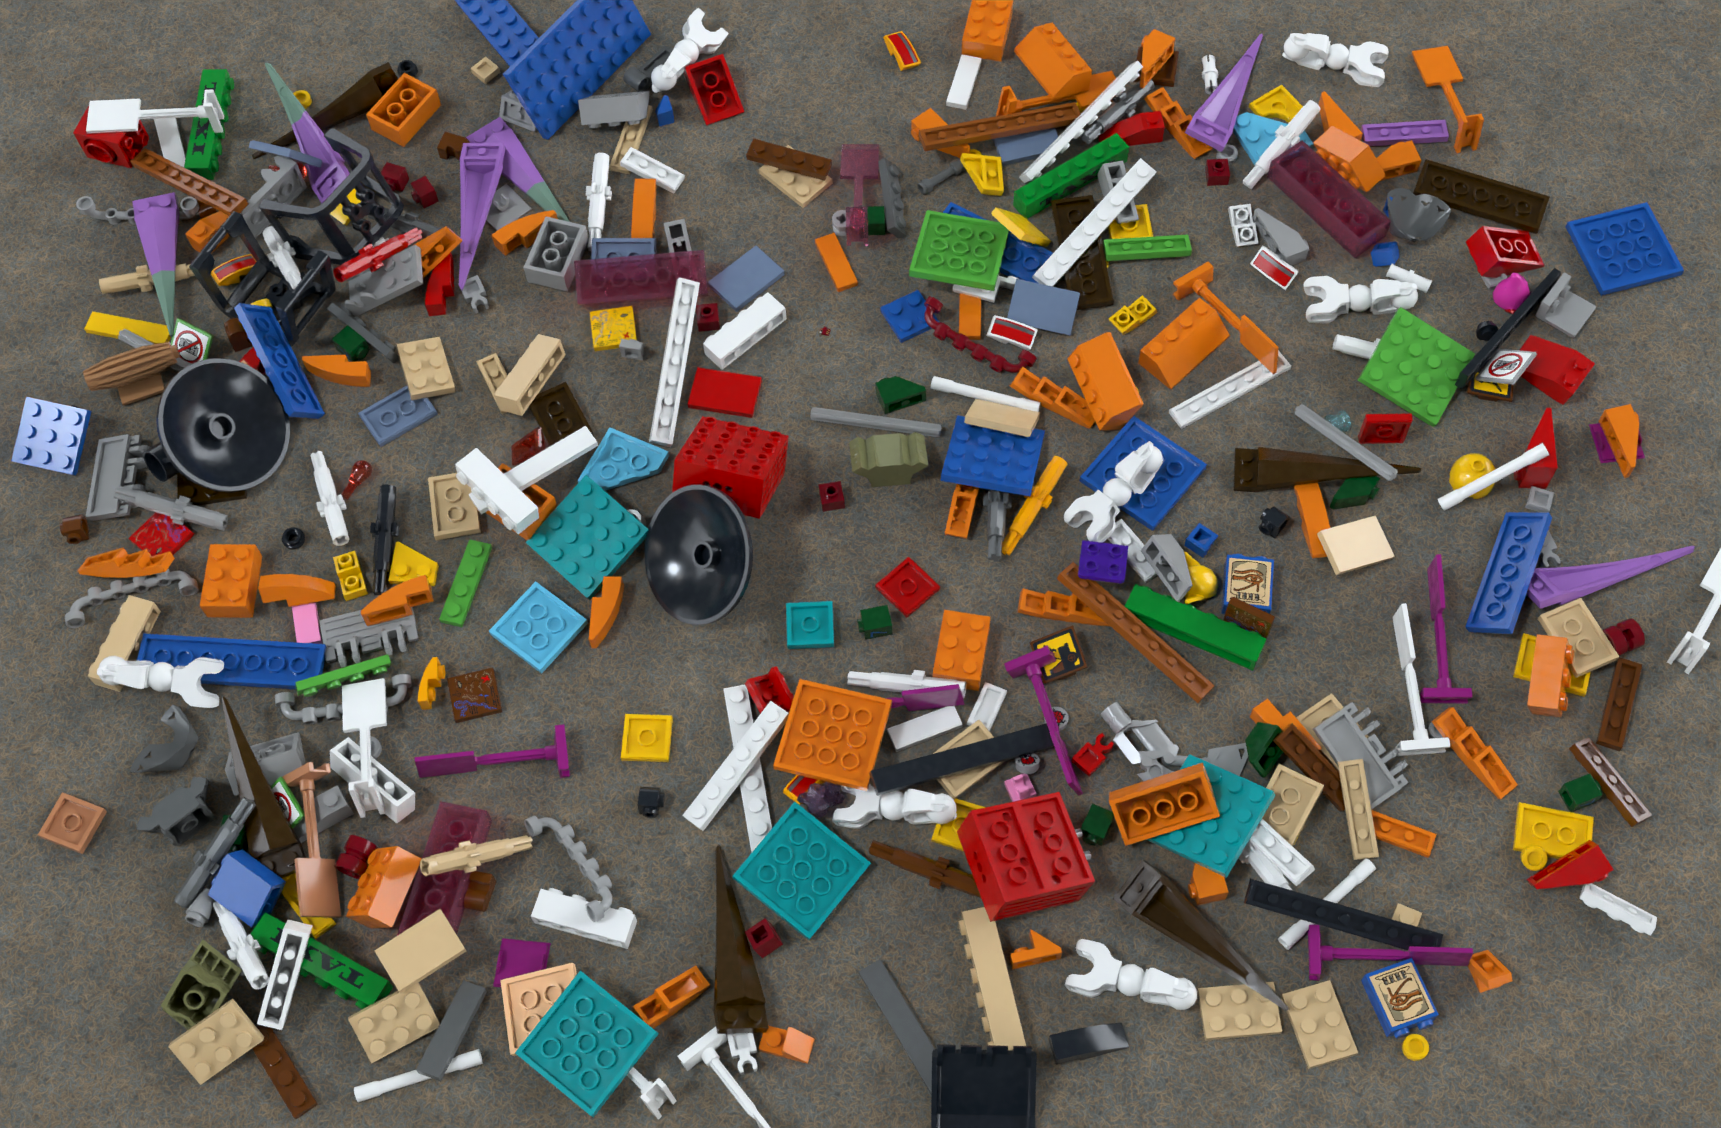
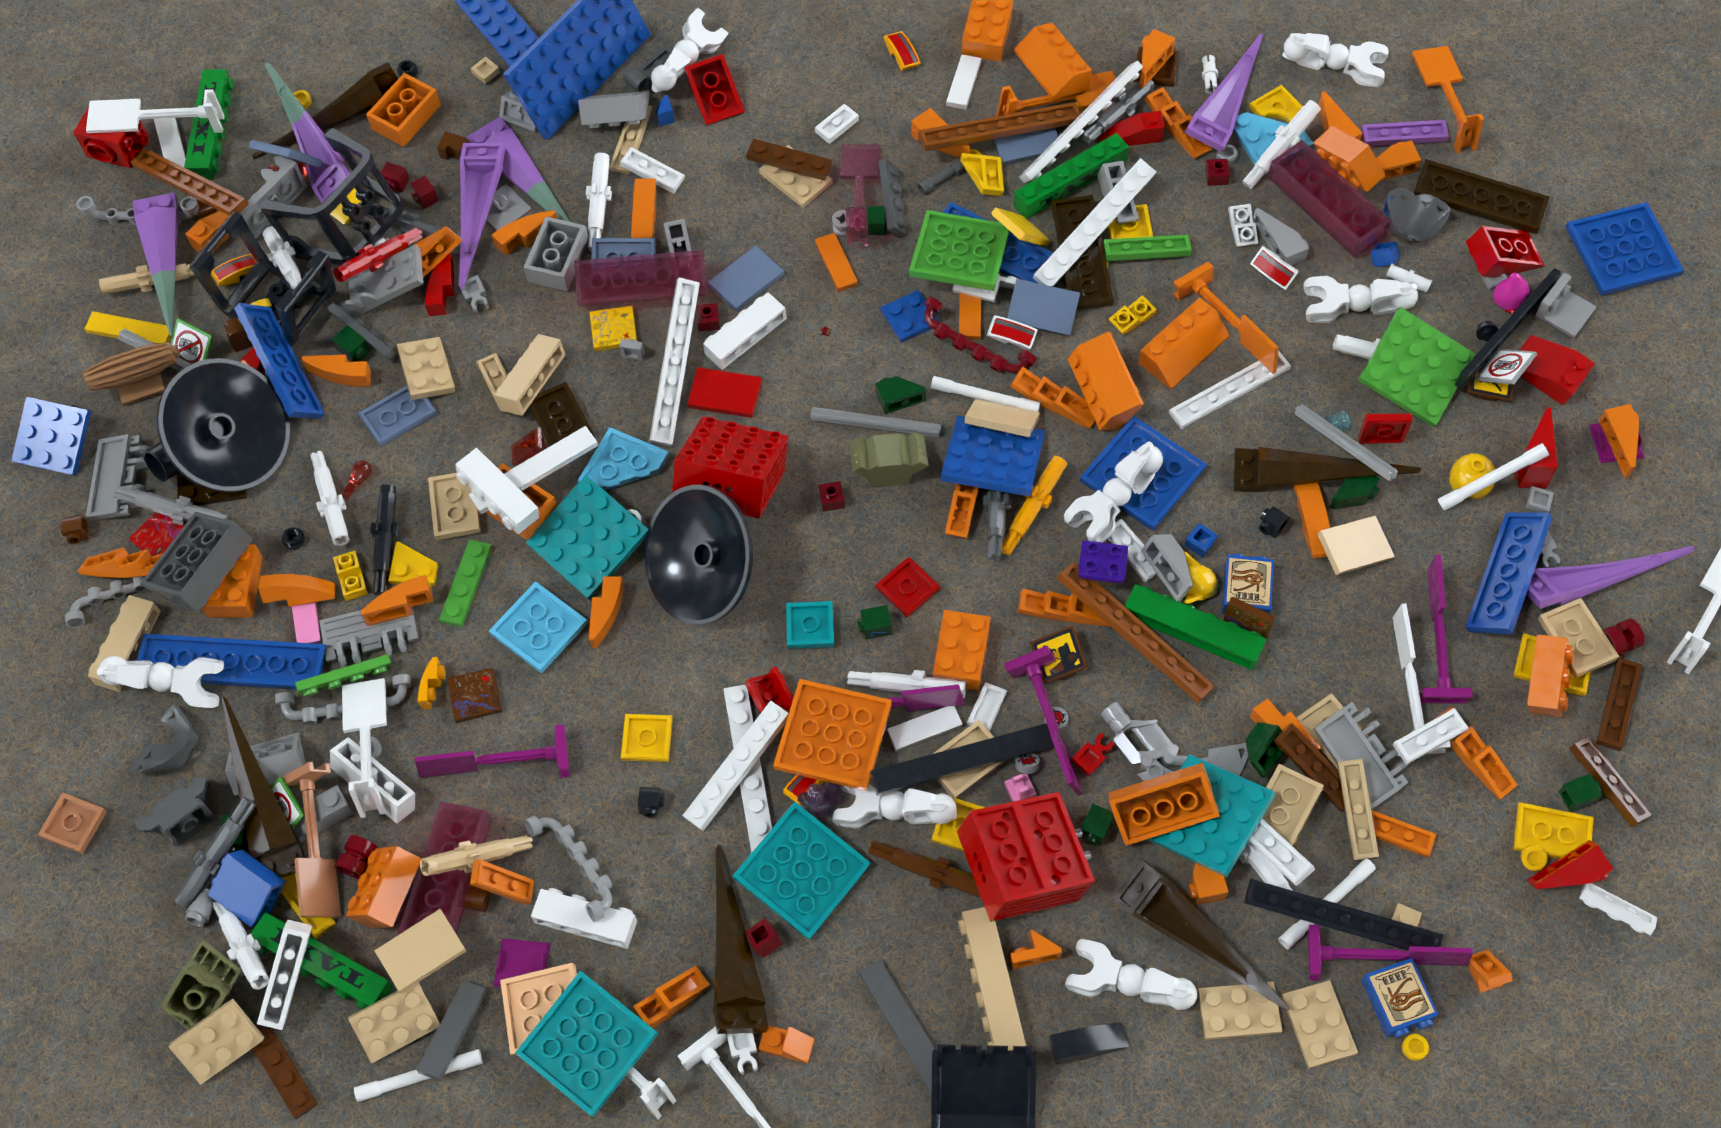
(197, 560): none -> dark grey slope
(502, 882): none -> orange tile
(836, 123): none -> white plate
(1430, 736): none -> white tile

